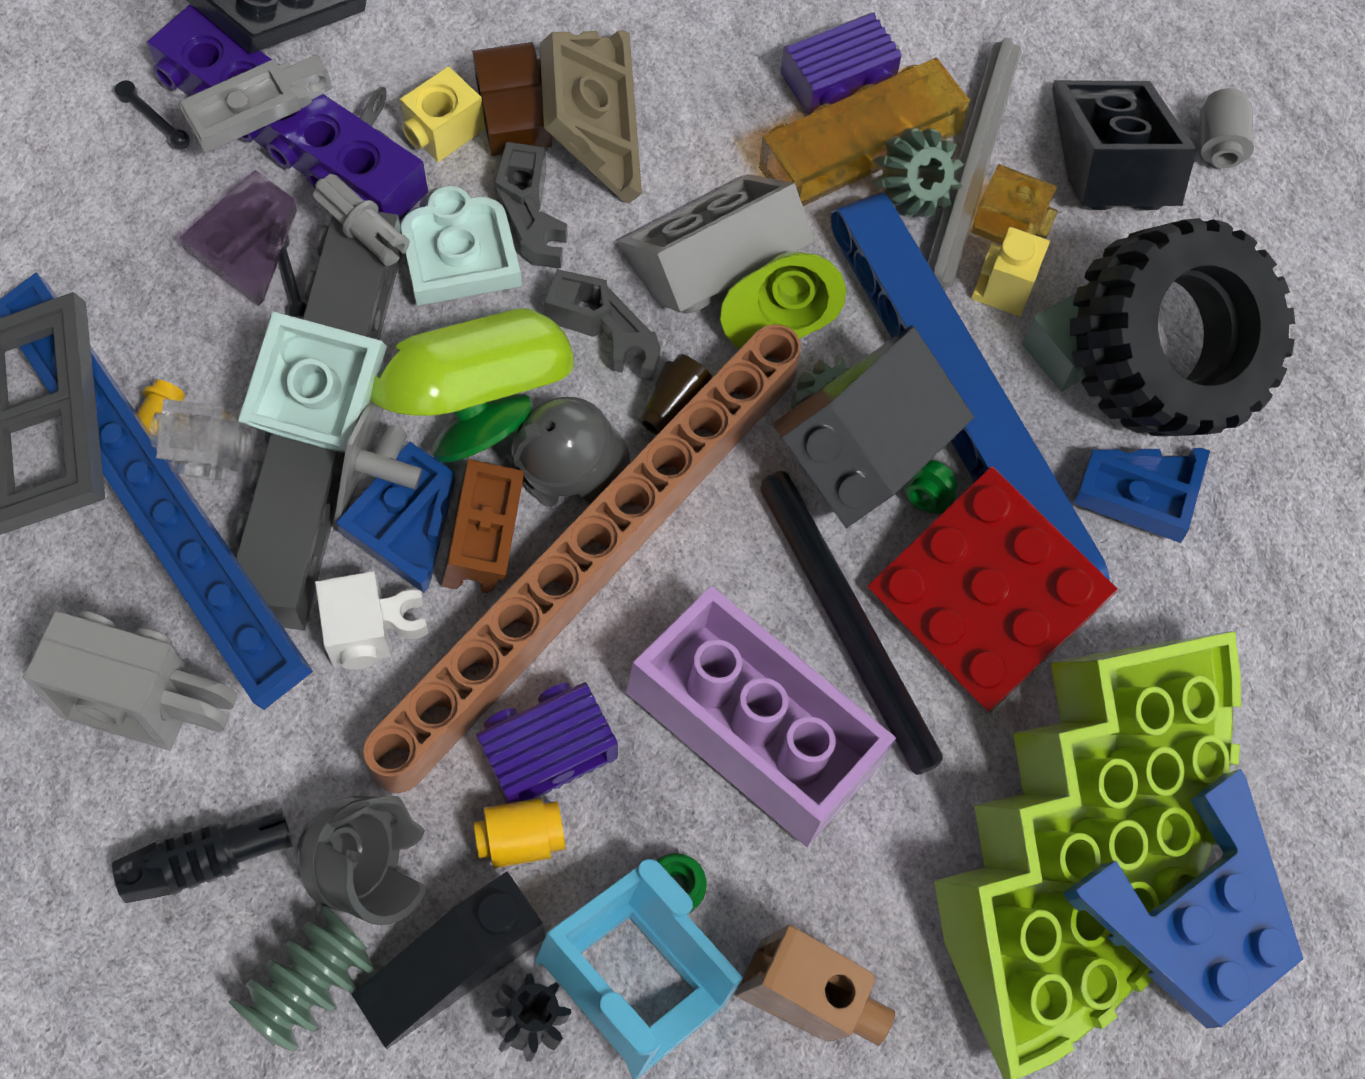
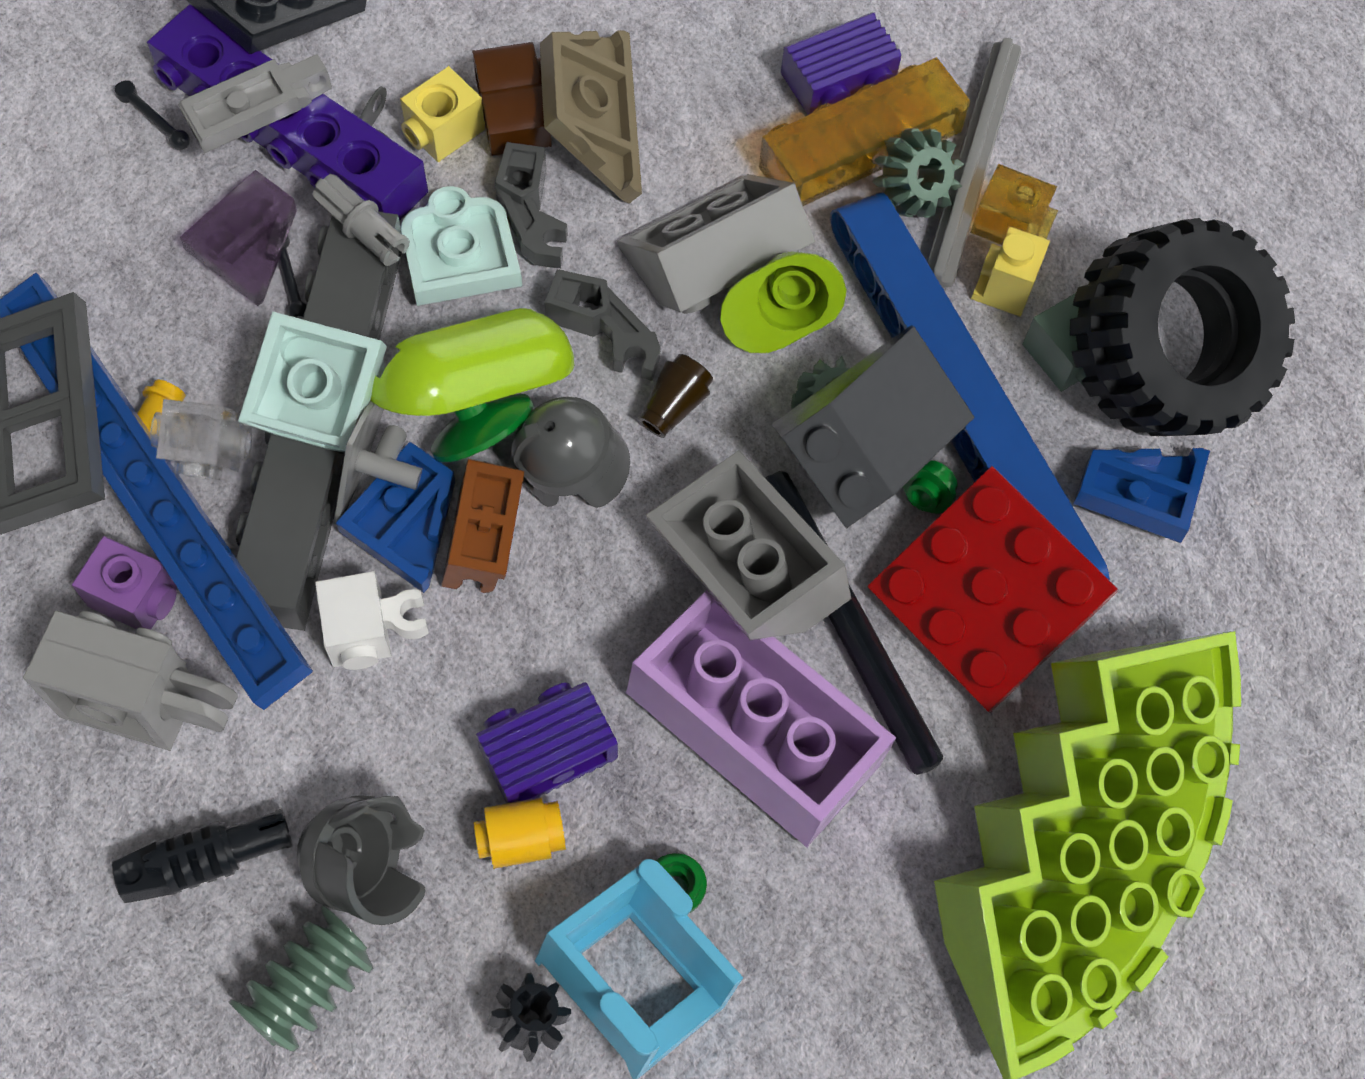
(126, 585): none -> medium lavender brick
(450, 959): black slope -> none
(583, 572): nougat beam -> none
(752, 551): none -> light grey slope
(791, 980): medium nougat torso -> none
(1122, 144): black slope -> none
(1219, 934): blue wing -> none
(1226, 128): light grey brick -> none

